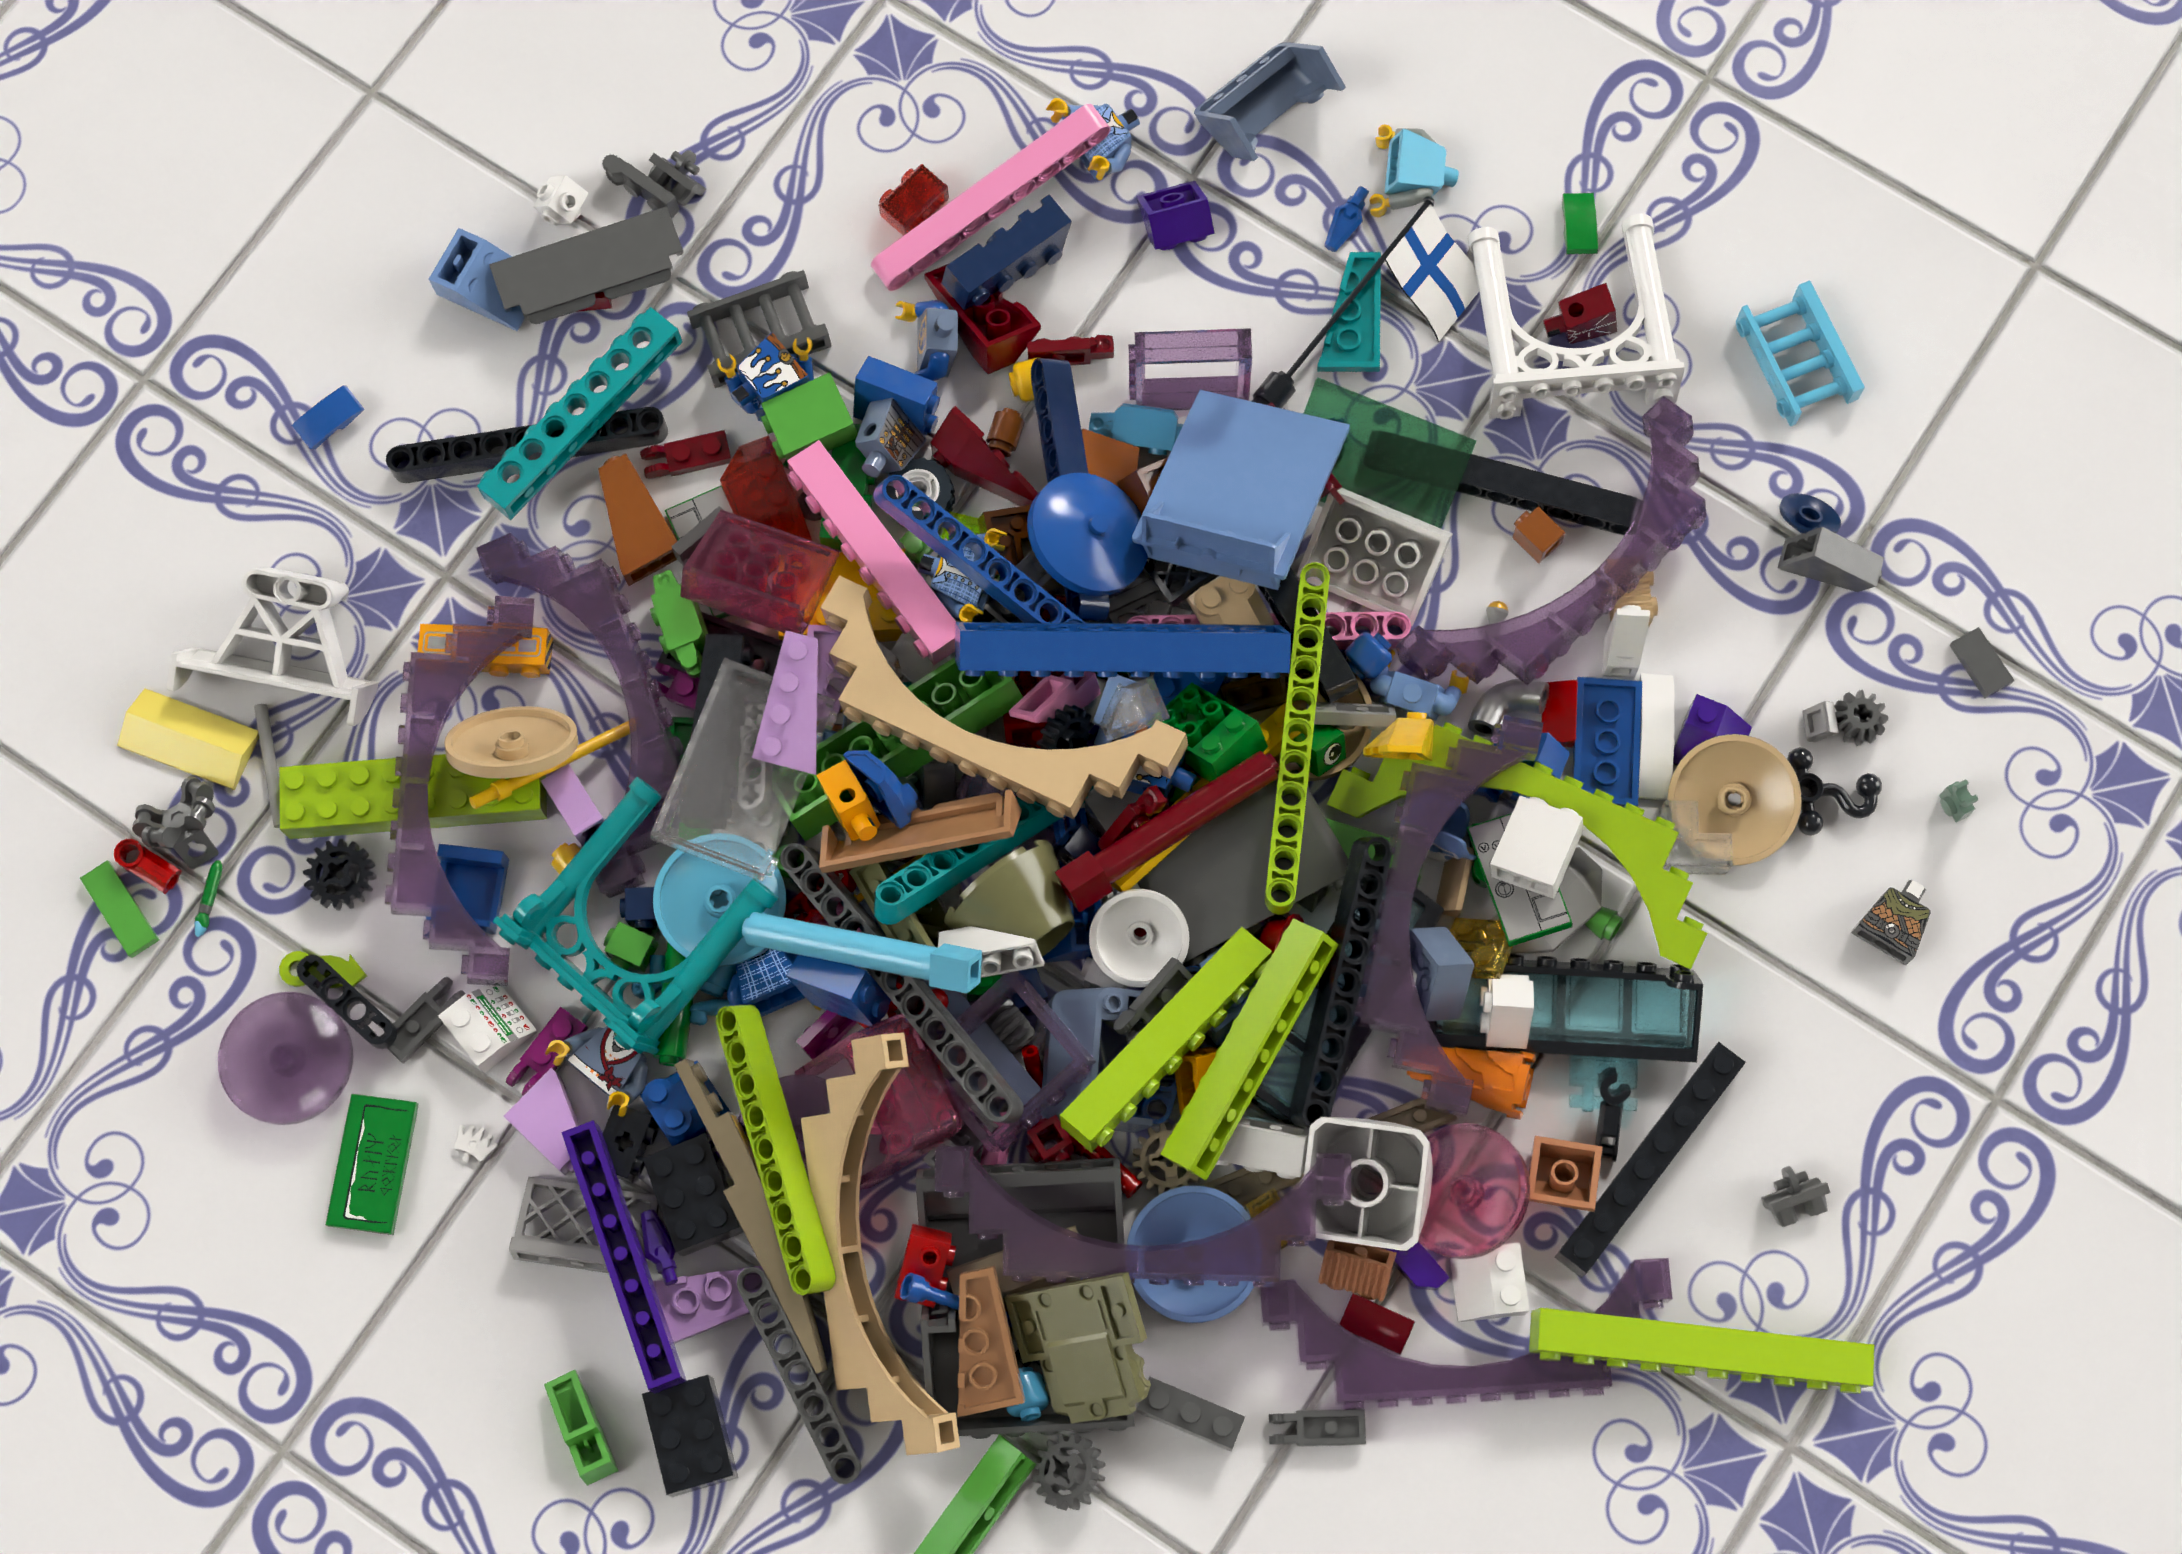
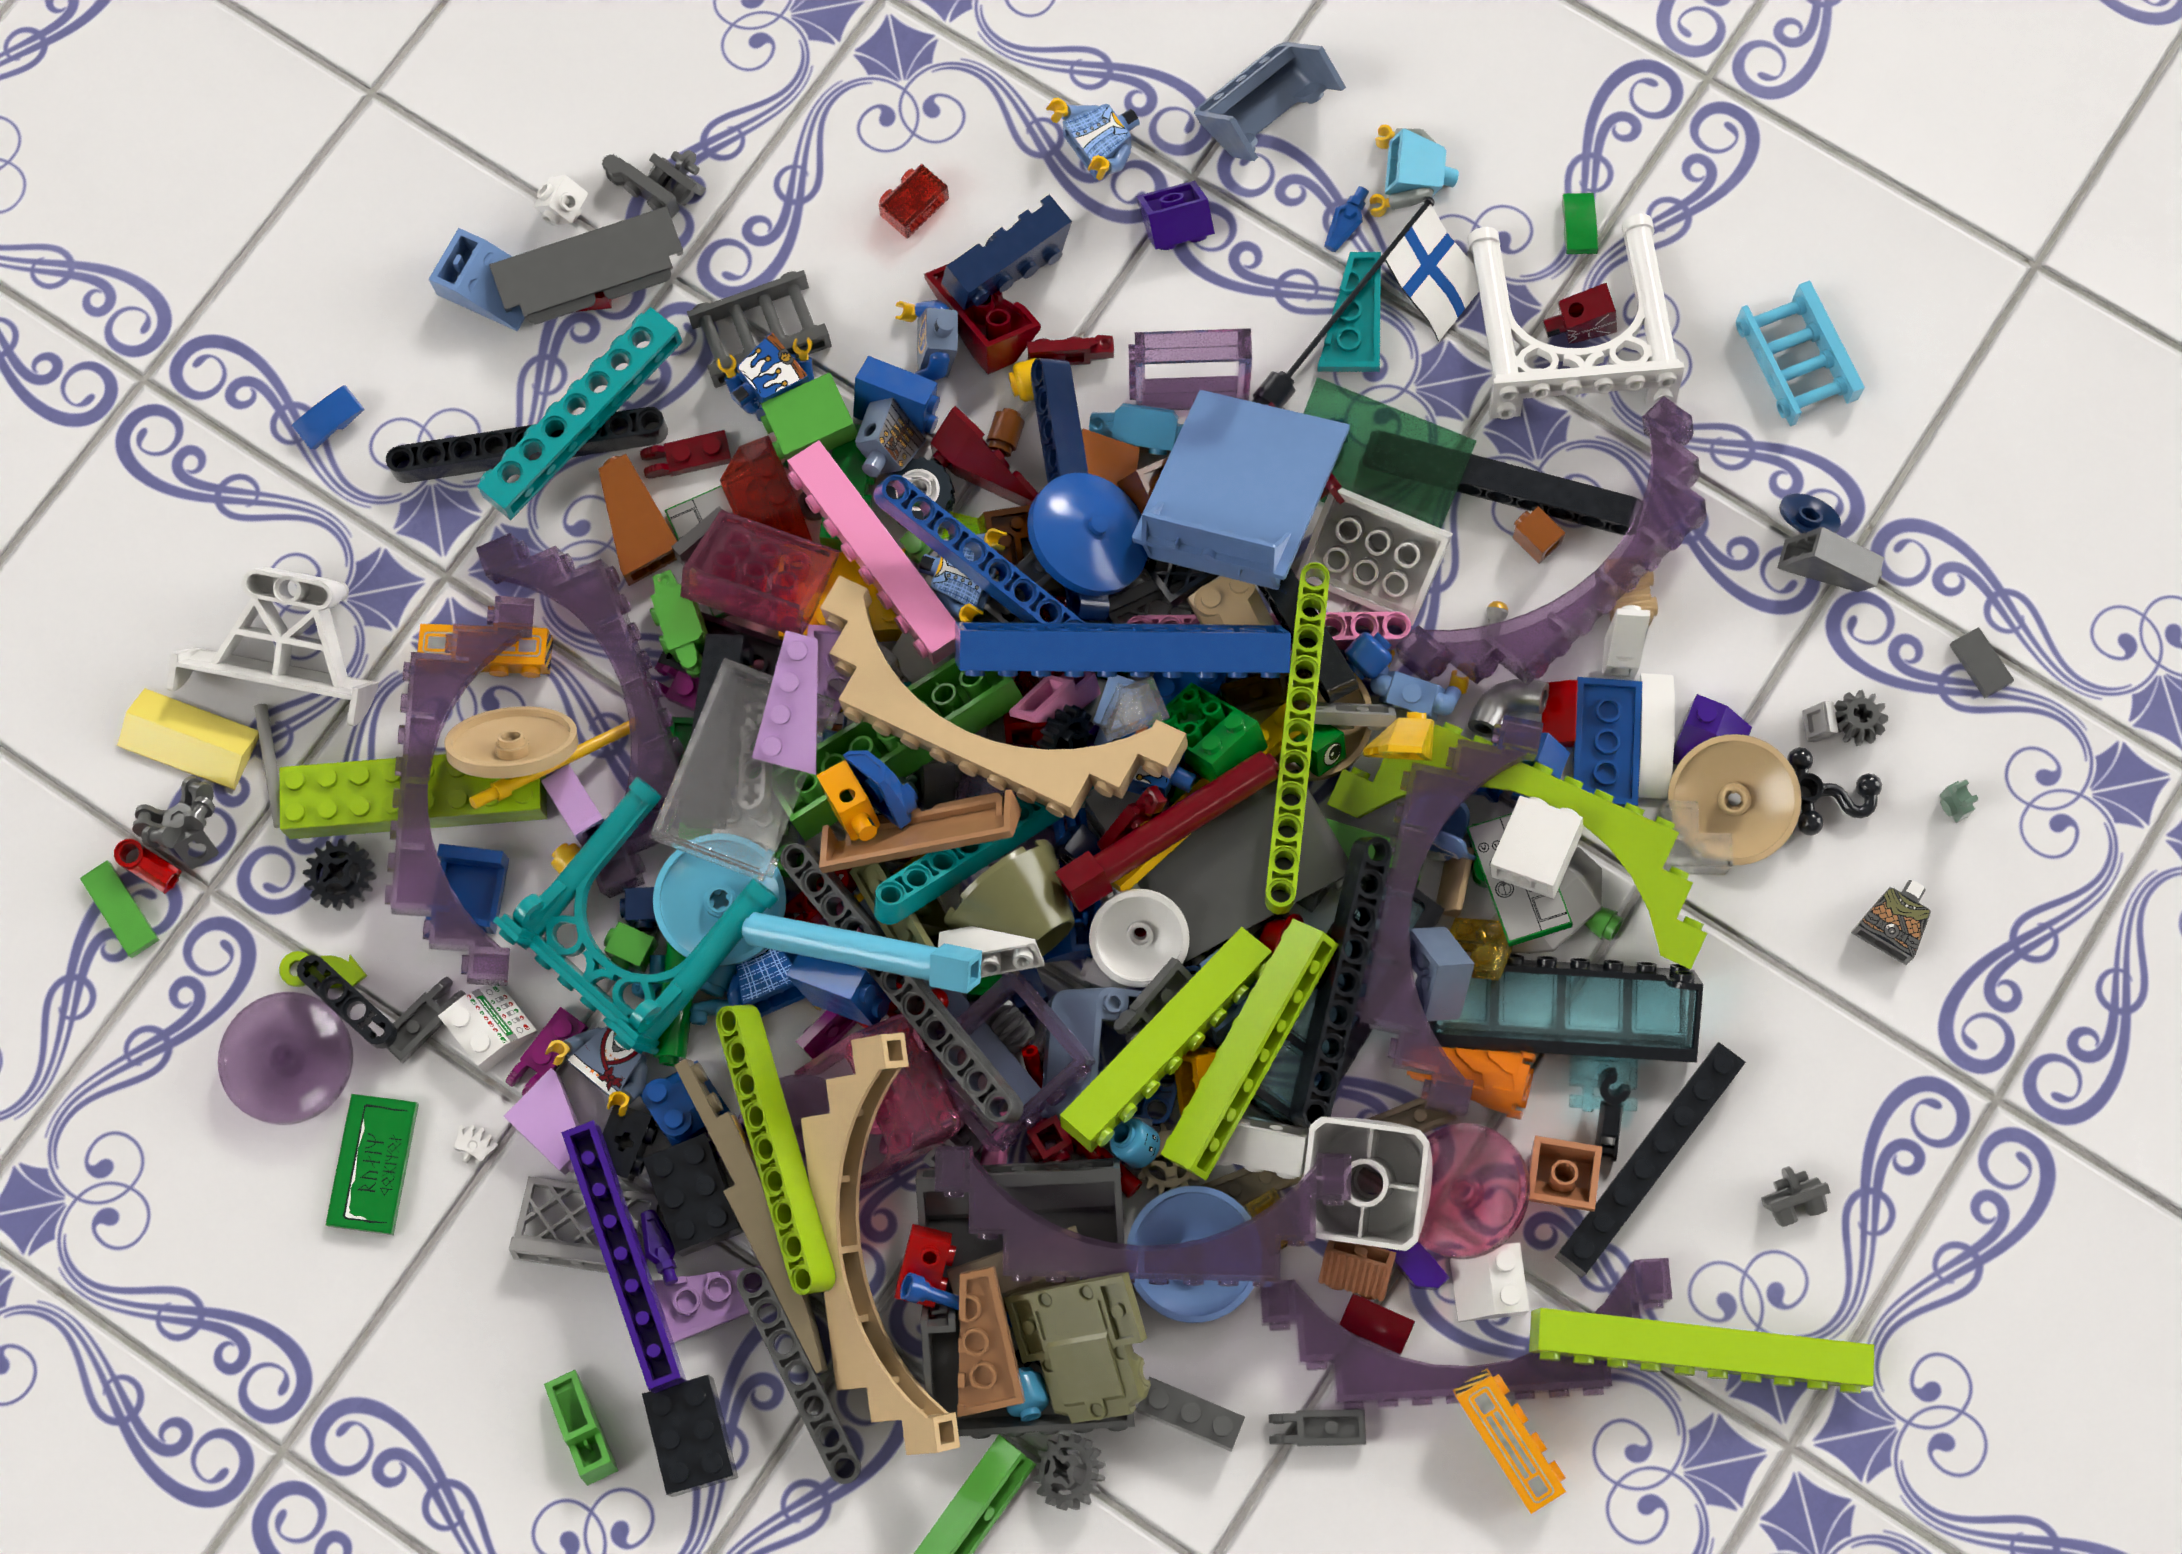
(208, 897): green piece -> none
(990, 197): bright pink beam -> none
(1135, 1143): none -> dark azure head
(1507, 1011): white brick -> none
(1509, 1440): none -> light orange brick

